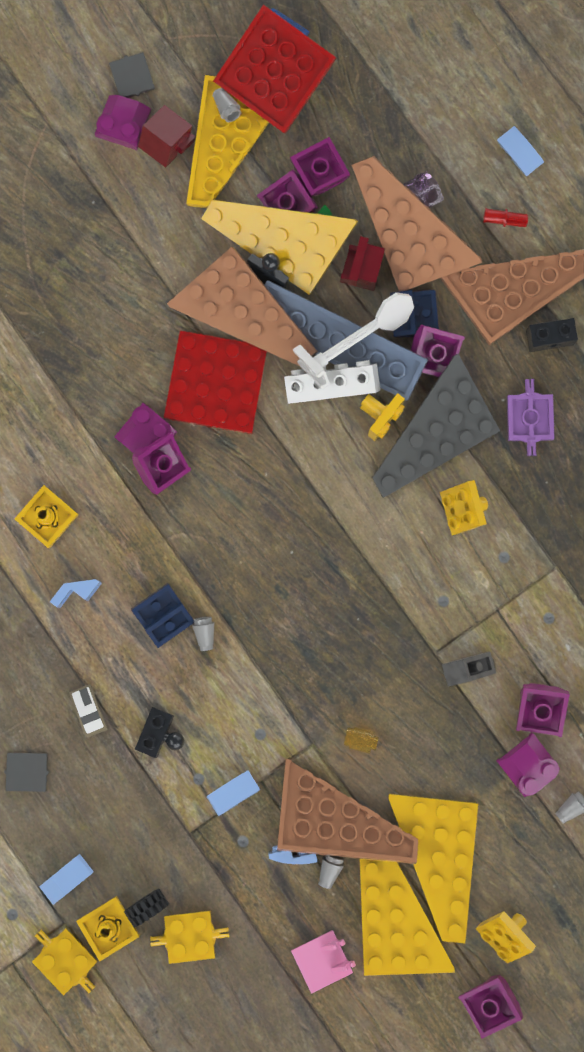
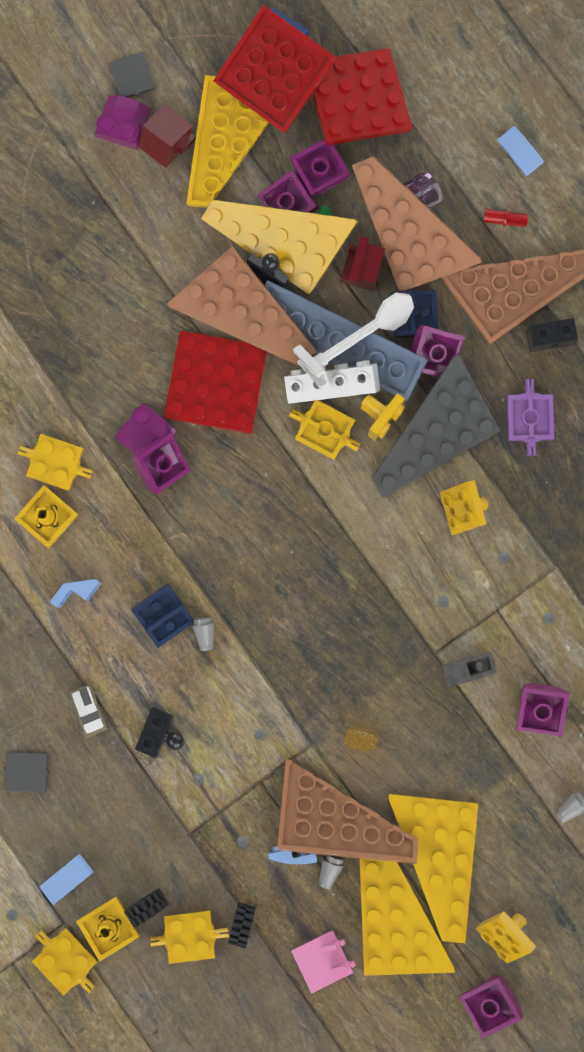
(55, 462): none -> yellow plate
(227, 106): light grey cone -> none
(233, 793): light blue slope -> none
(242, 925): none -> black tyre
(325, 429): none -> yellow plate
(361, 98): none -> red plate
(529, 766): magenta slope -> none

